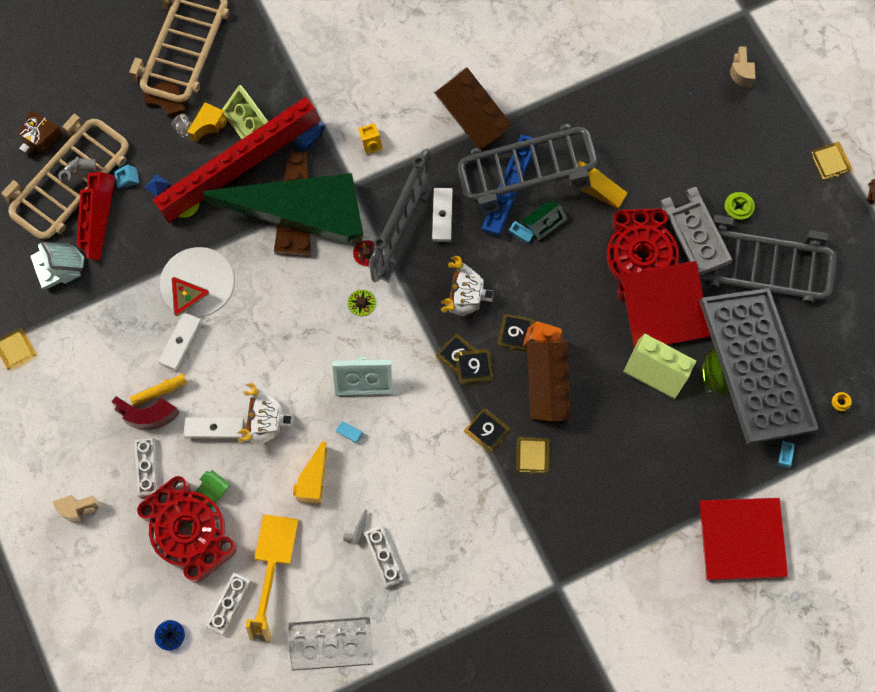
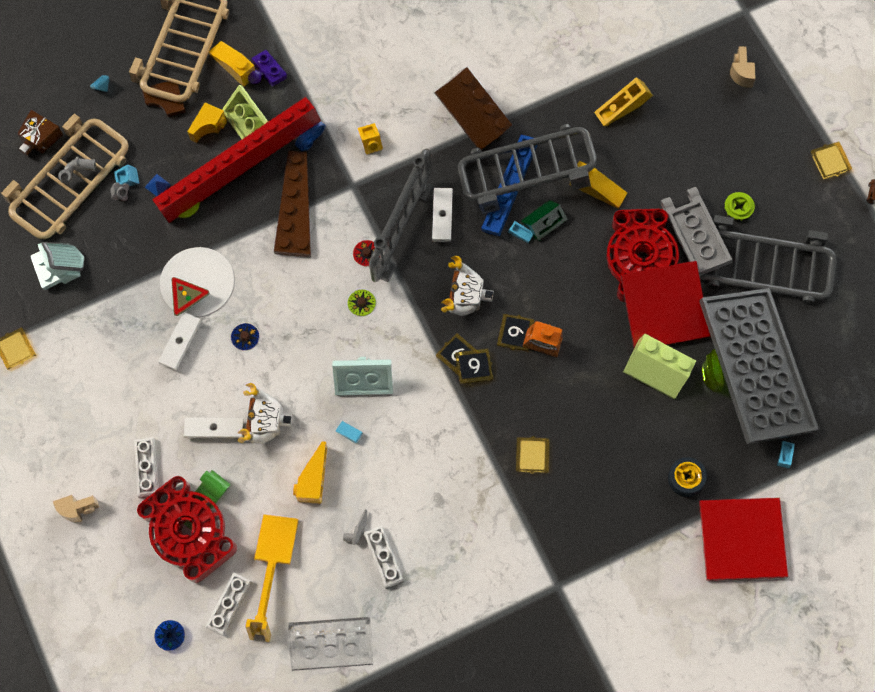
(94, 213): red wedge -> none
(101, 83): none -> medium azure slope
(115, 191): none -> light grey plate
(147, 418): dark red arch -> none
(158, 390): yellow pin -> none
(181, 124): clear wheel -> none
(233, 62): none -> yellow slope
(245, 336): none -> piece
(268, 68): none -> dark purple plate
(312, 205): dark green slope -> none
(486, 430): piece -> none
(549, 380): reddish brown slope -> none
(624, 102): none -> yellow slope
(691, 486): none -> wheel
(841, 396): yellow plate -> none

